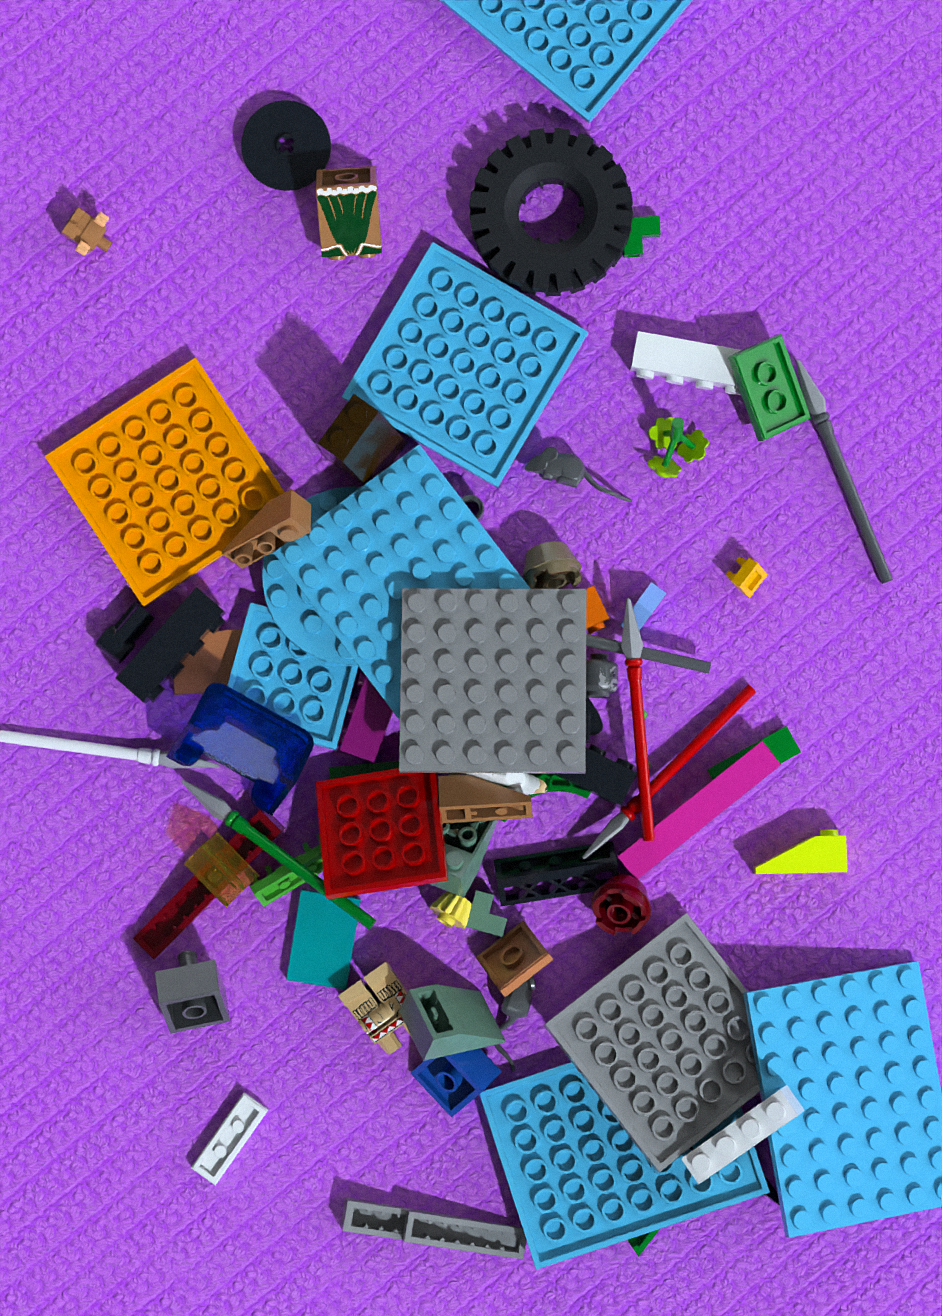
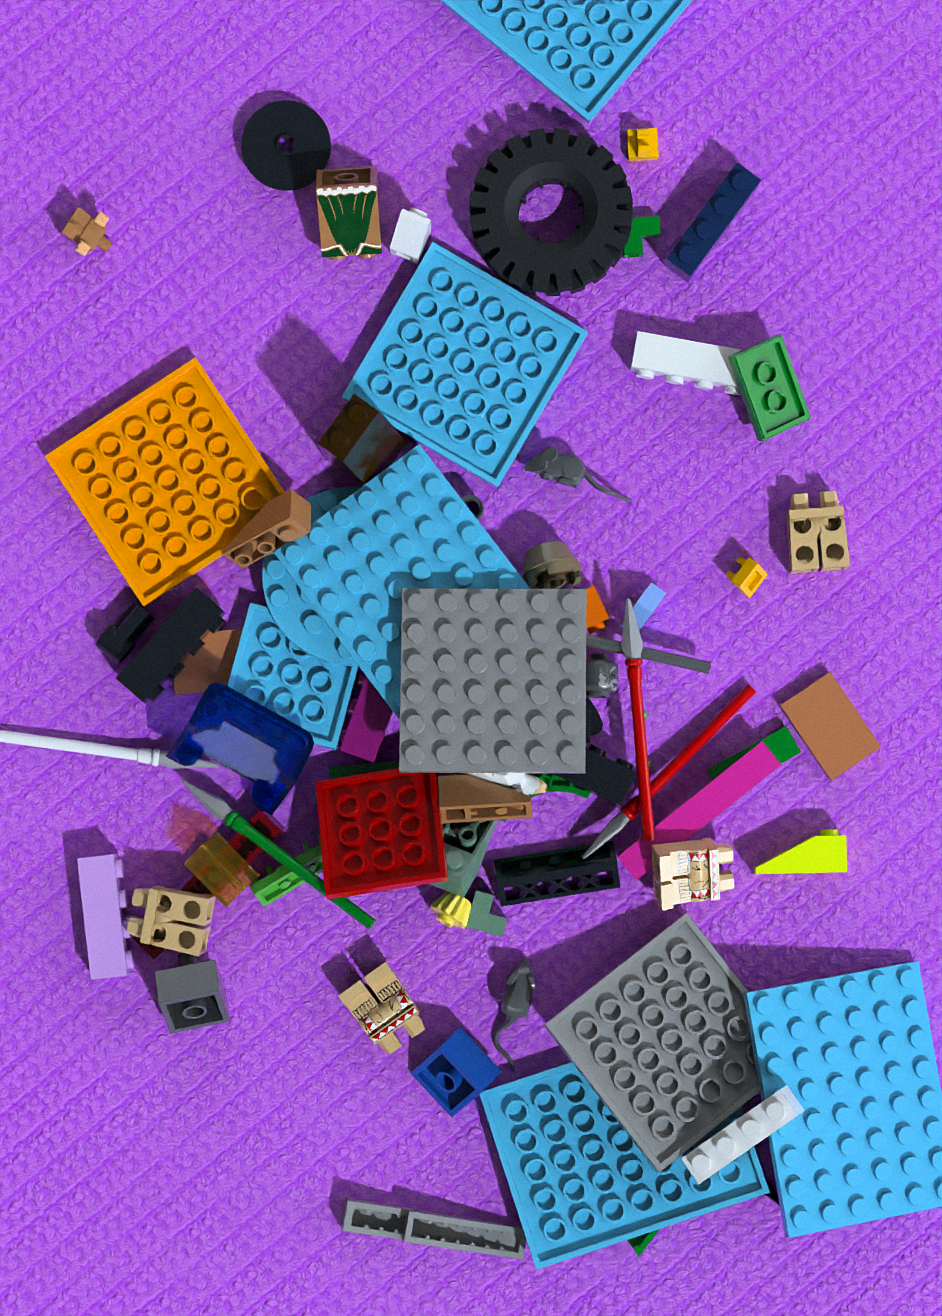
(104, 916): none -> lavender brick
(173, 919): none -> tan hips
(229, 1138): white tile -> none
(322, 942): teal tile -> none
(411, 235): none -> white slope
(448, 1020): sand green slope -> none
(514, 958): nougat tile -> none
(621, 905): dark red cone -> none
(642, 144): none -> yellow tile
(667, 434): lime plant -> none
(690, 871): none -> tan hips
(712, 222): none -> dark blue brick
(812, 525): none -> tan hips
(817, 408): dark grey piece -> none
(830, 726): none -> nougat tile

